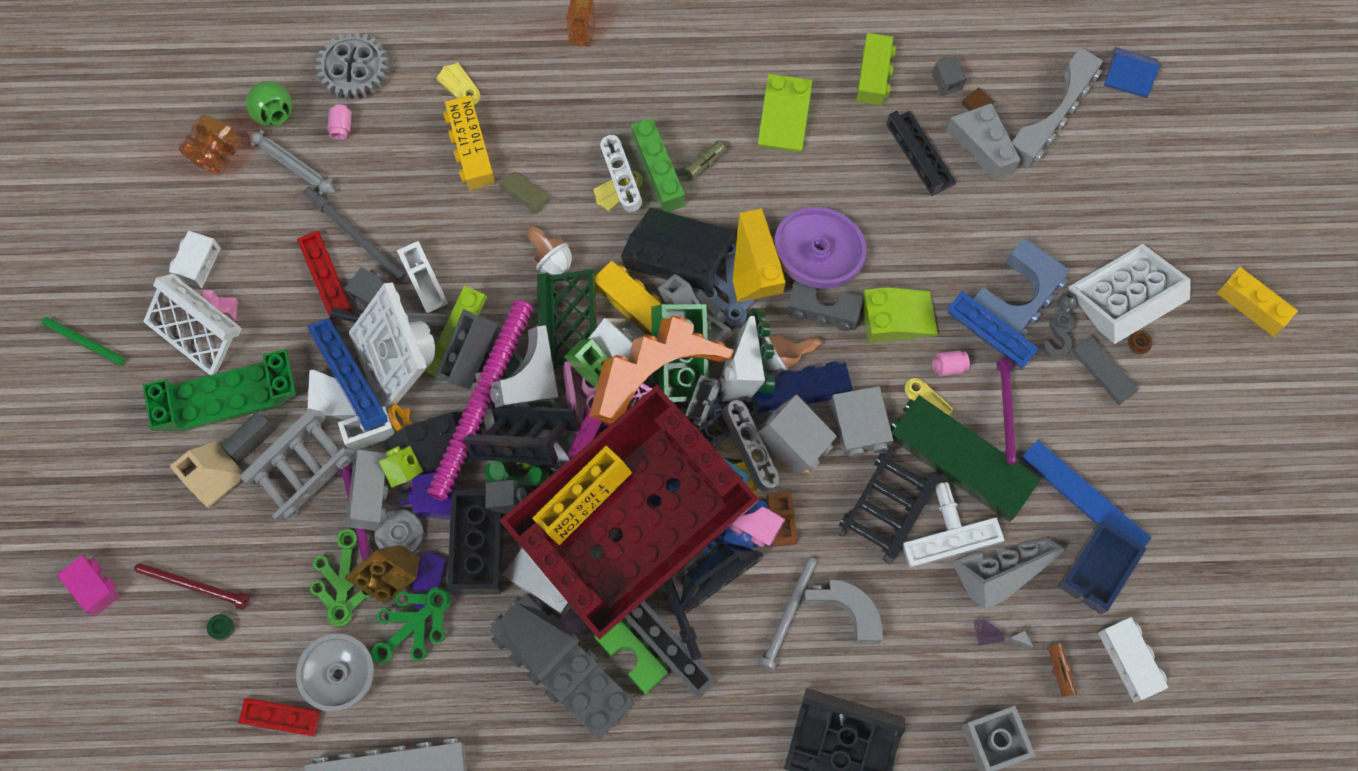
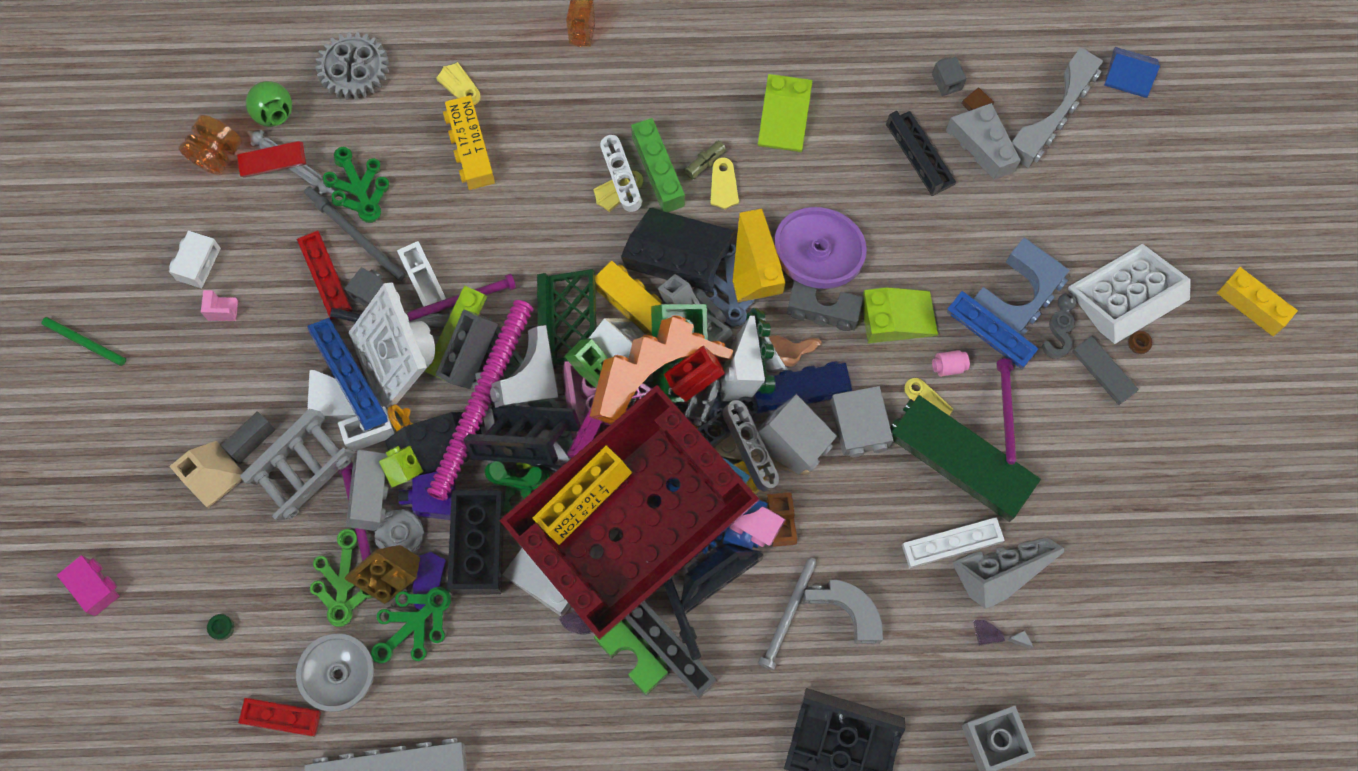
(197, 310): white fence -> none
(220, 395): green slope -> none
(240, 600): dark red bar -> none
(271, 159): none -> red tile
(339, 122): bright pink brick -> none
(357, 187): none -> green plant
(505, 495): dark grey slope -> none
(508, 282): none -> magenta bar
(524, 192): olive slope -> none
(551, 254): piece -> none
(560, 665): dark grey wedge -> none
(694, 373): none -> red brick
(724, 186): none -> light yellow piece
(875, 69): lime brick -> none
(901, 525): black fence -> none
(947, 506): white axle -> none
(1066, 687): dark orange pin -> none
(1080, 492): blue tile -> none
(1102, 567): dark blue piece -> none
(1133, 659): white brick -> none

